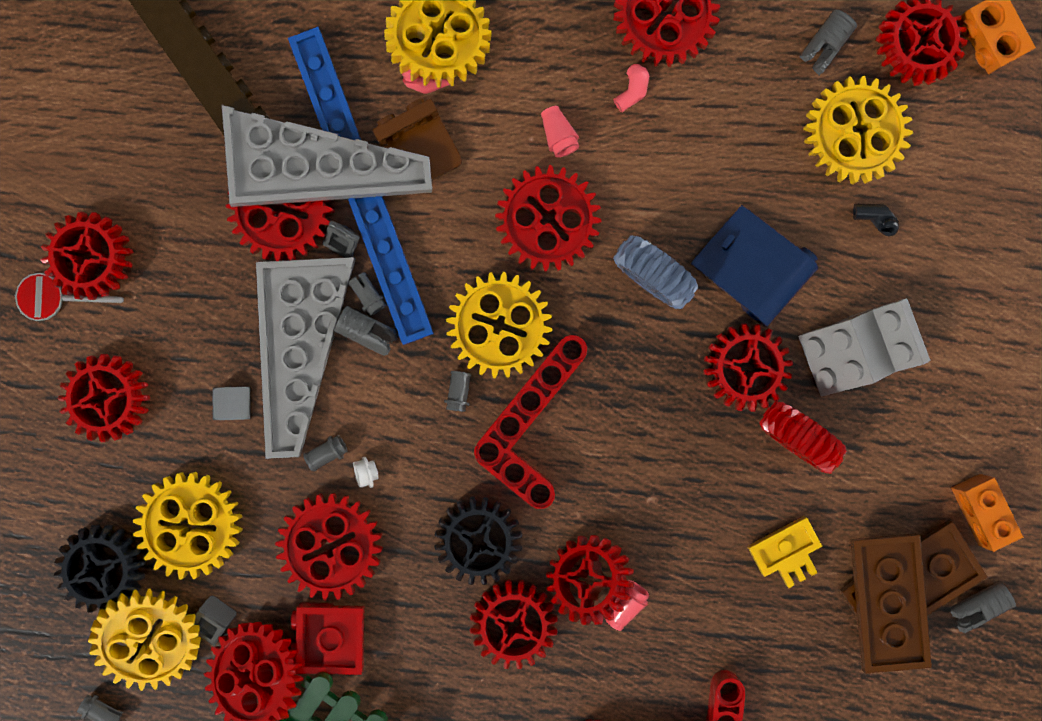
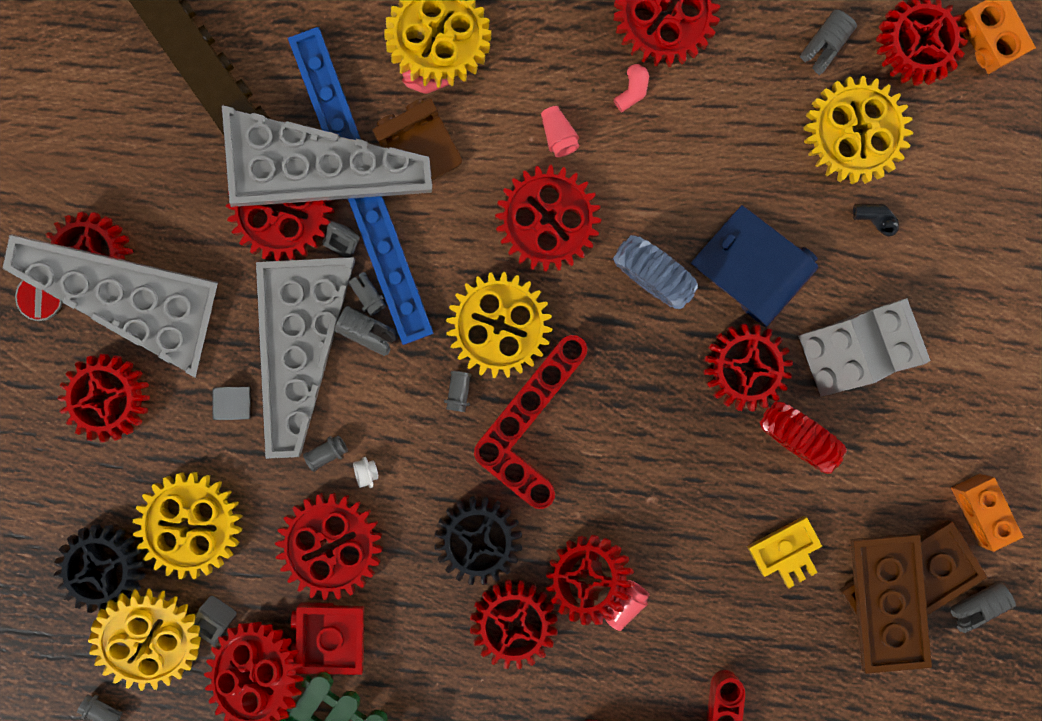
(137, 301): none -> light grey wing

